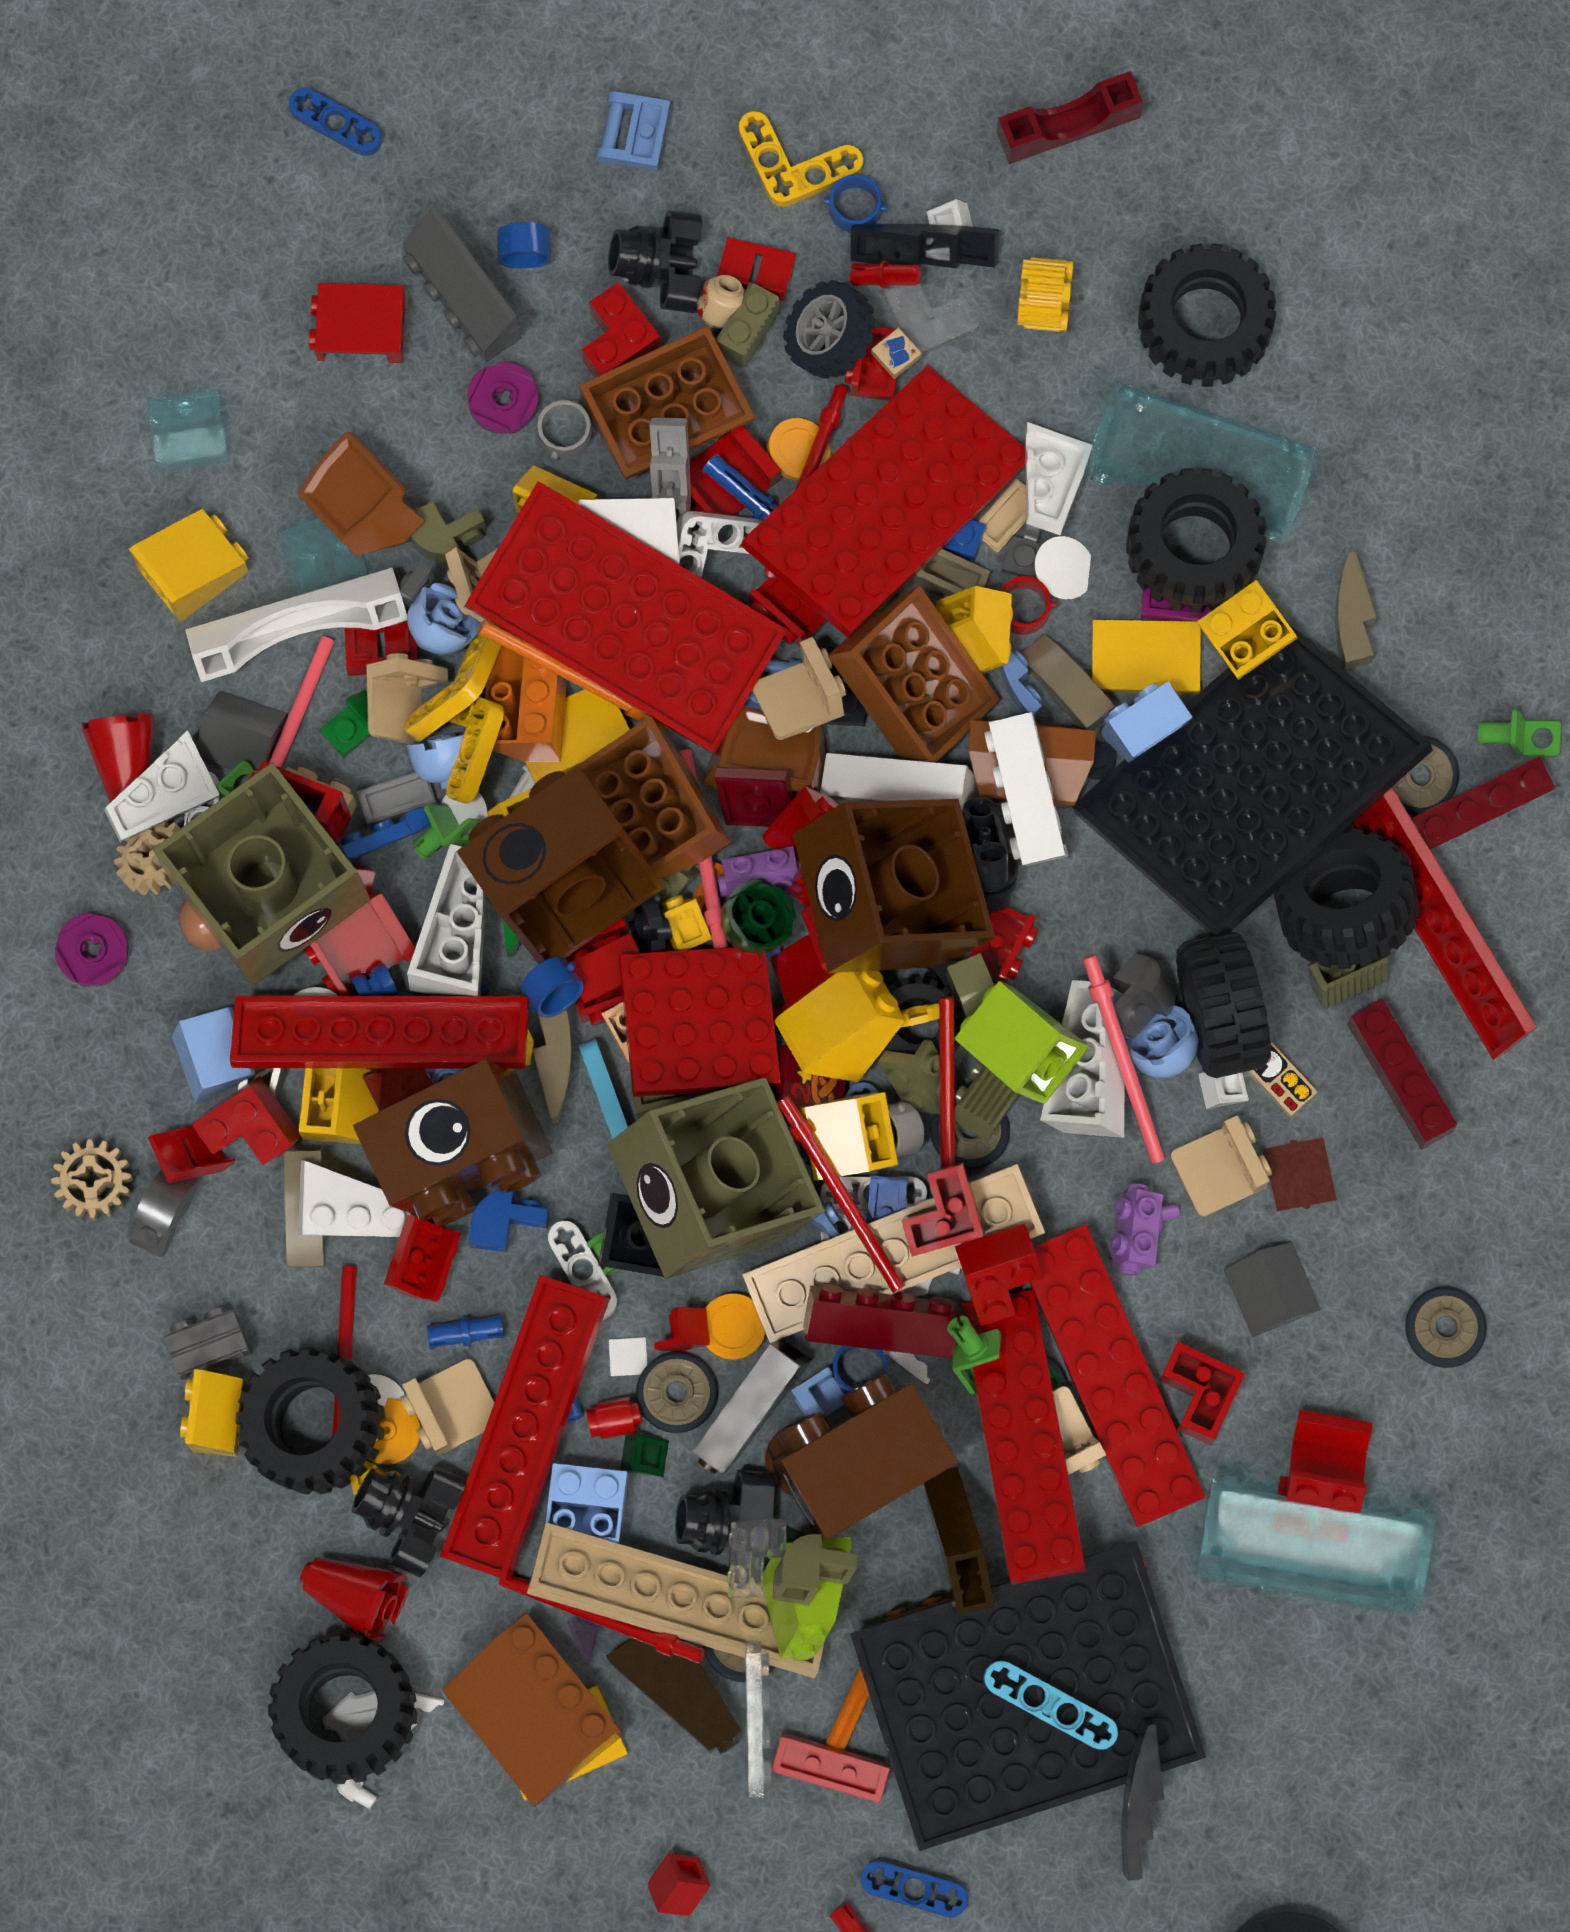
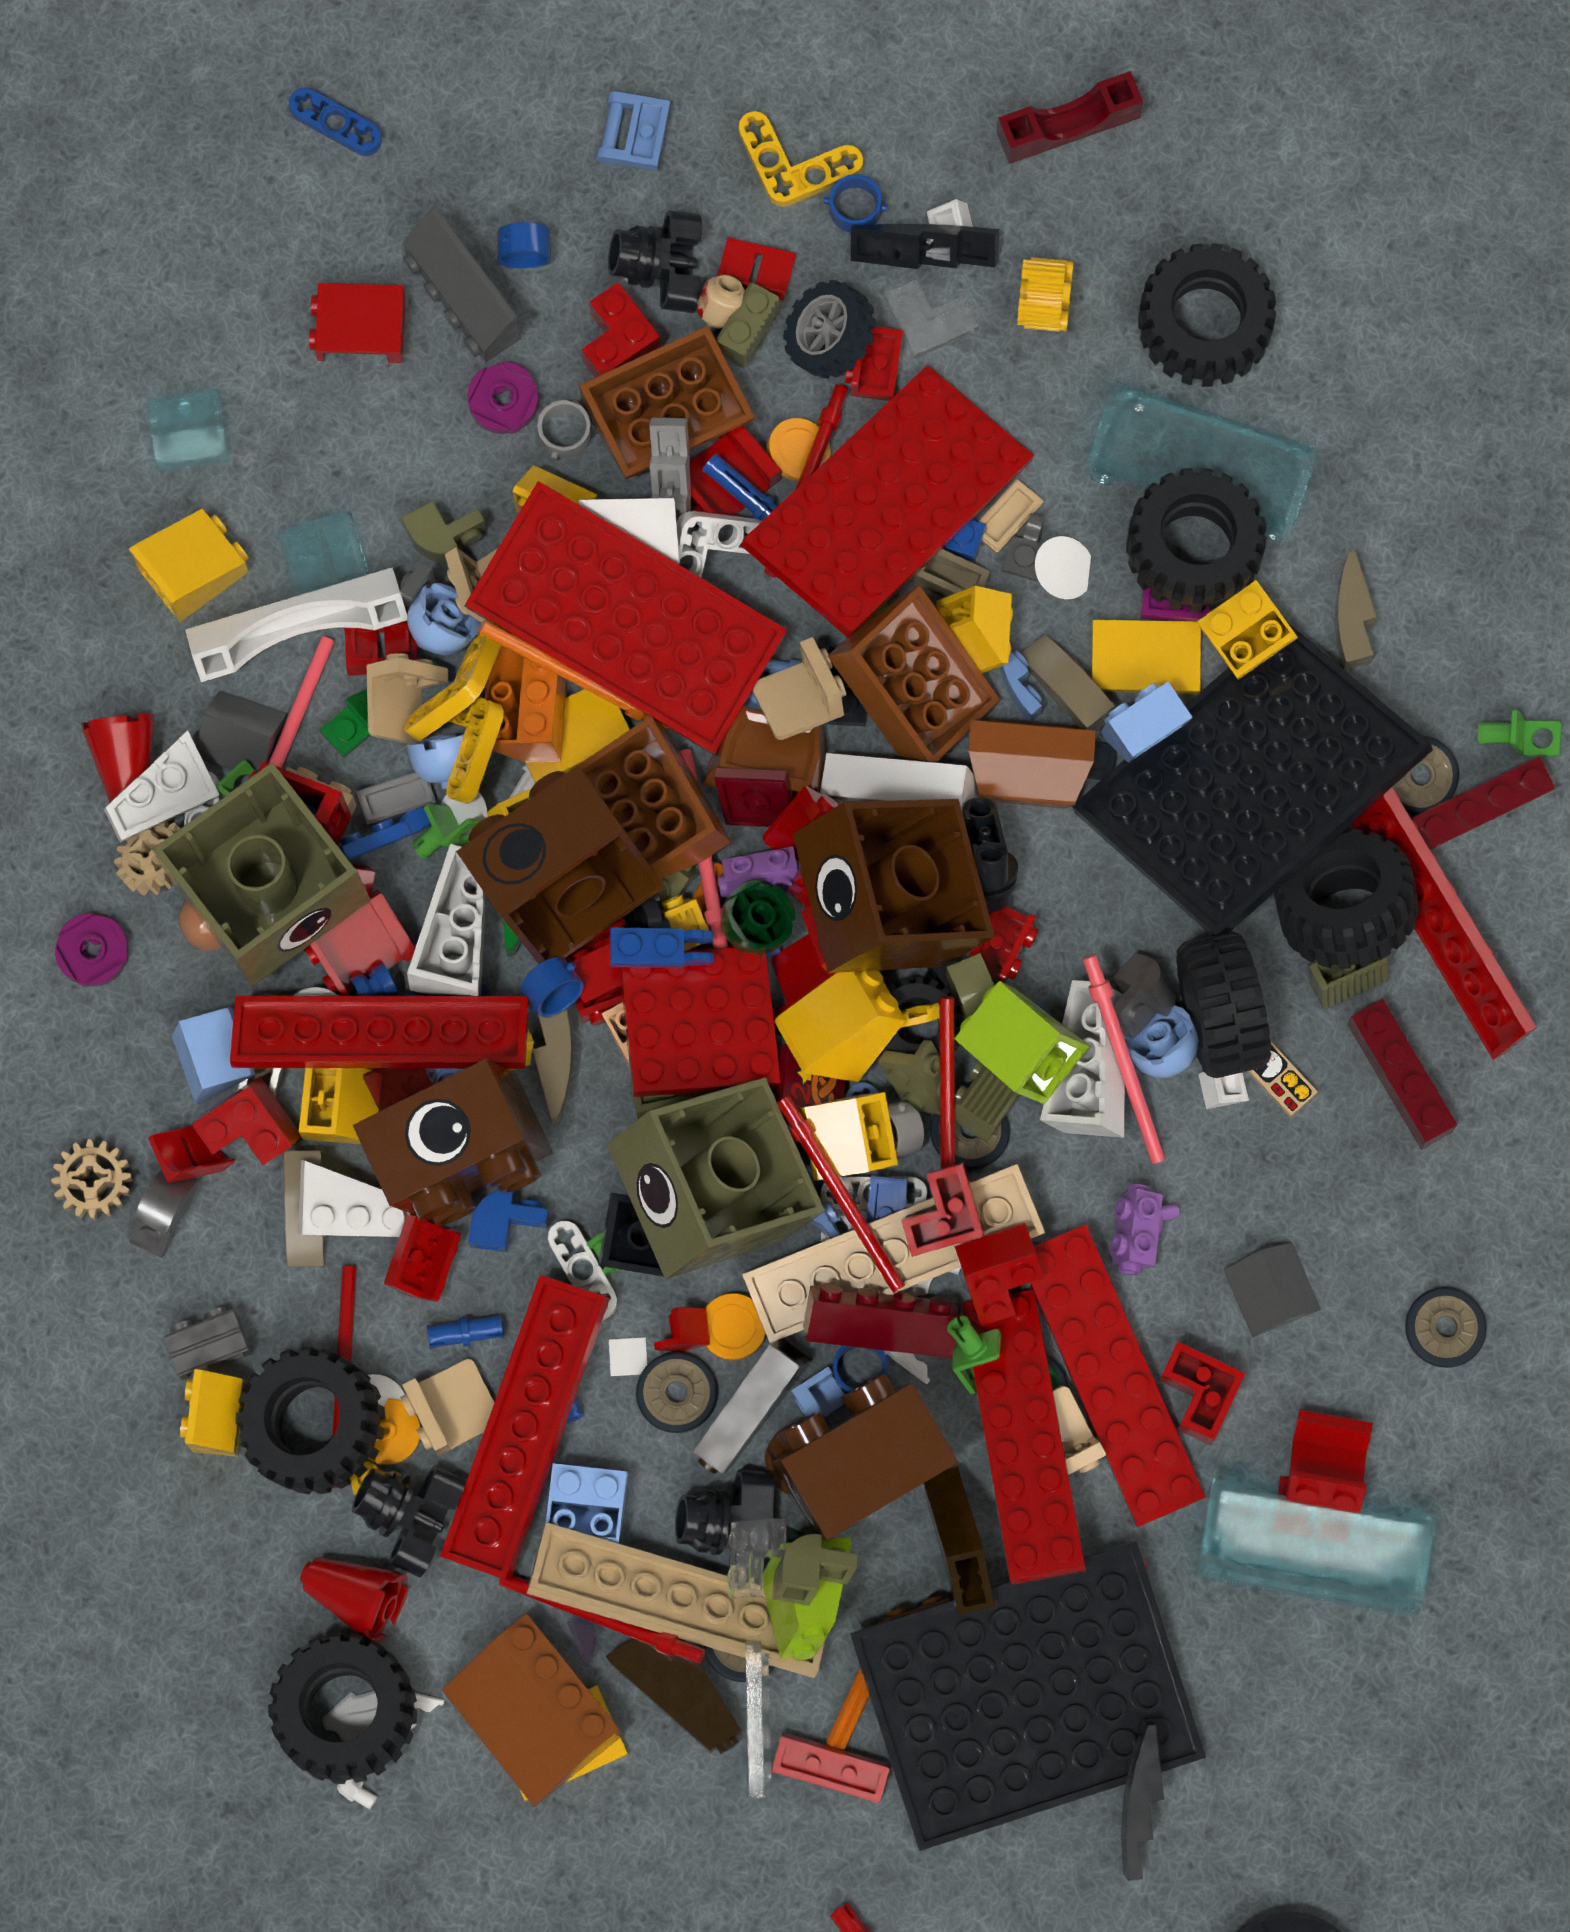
(359, 498): dark orange helmet -> none
(603, 1087): medium azure beam -> none
(613, 1418): red brick -> none
(644, 1455): dark green slope -> none
(657, 947): none -> blue hinge
(678, 1884): red panel -> none
(787, 609): red bracket -> none
(885, 274): red axle -> none
(889, 1872): blue beam -> none
(896, 353): tan tile -> none
(1026, 789): white wedge -> none
(1037, 586): red piece -> none
(1047, 1709): medium azure beam -> none
(1052, 476): white wing -> none
(1221, 1167): tan bracket -> none
(1300, 1174): clear red piece -> none

